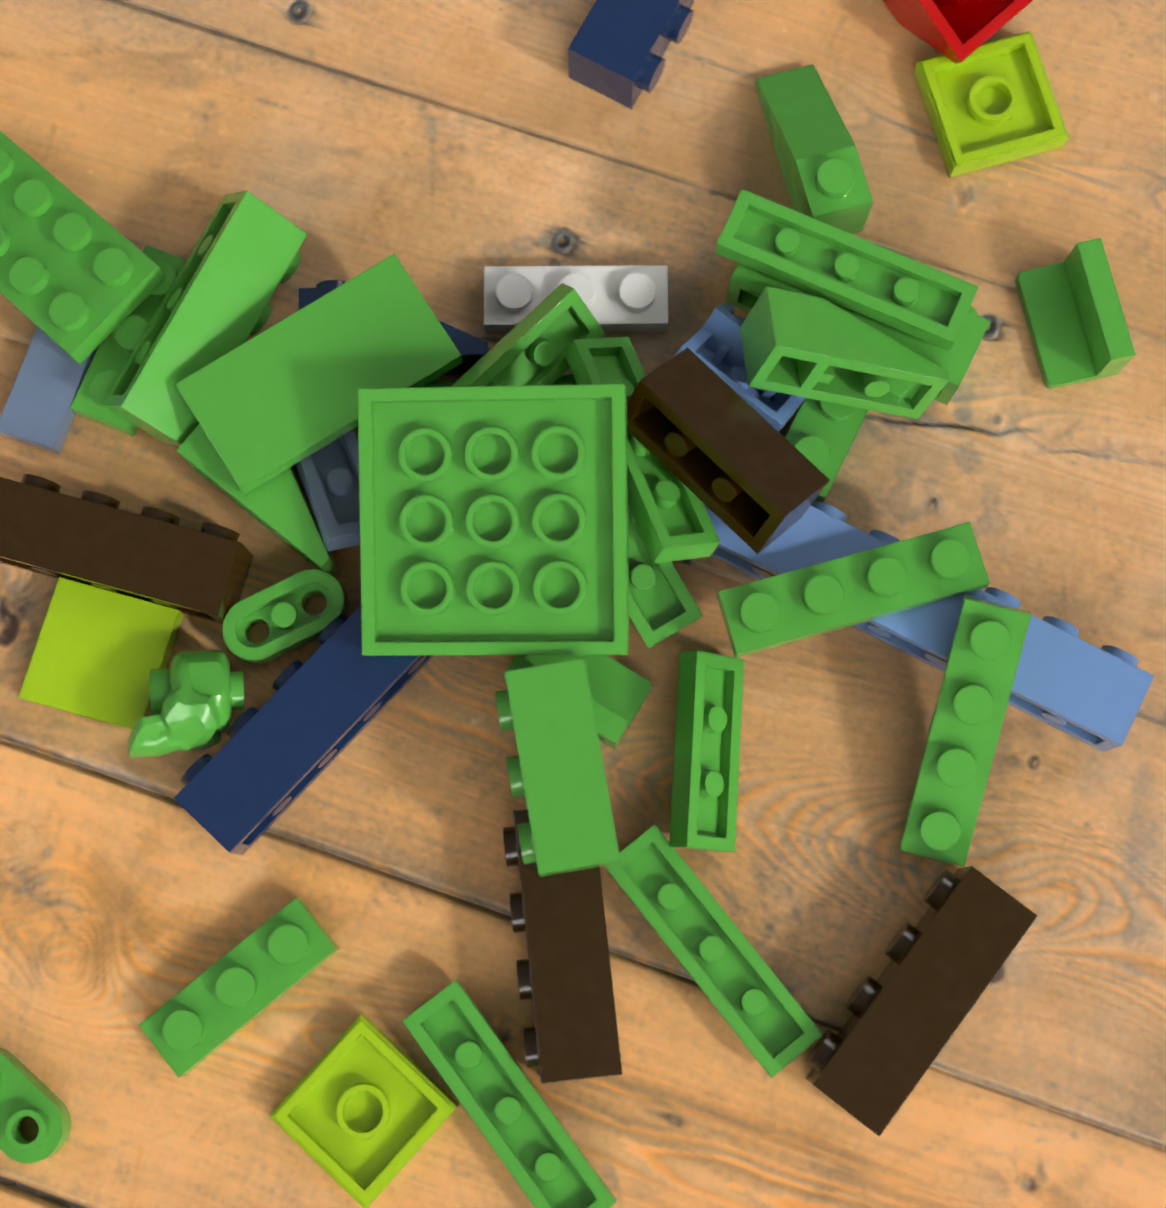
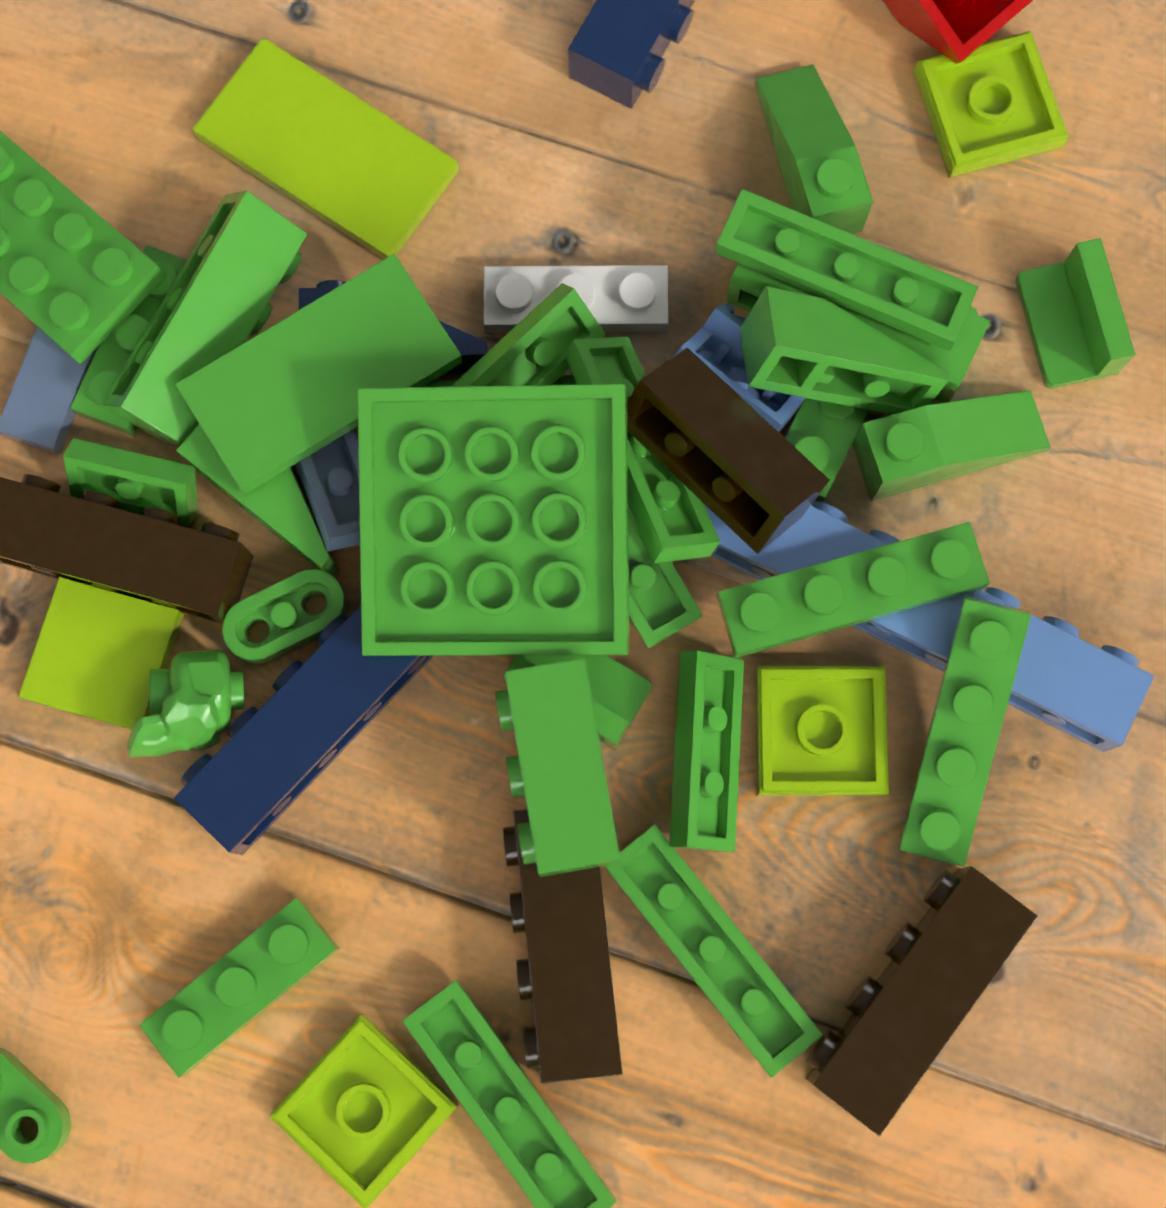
(132, 479): none -> bright green plate
(326, 149): none -> lime tile
(821, 731): none -> lime tile
(947, 441): none -> bright green slope

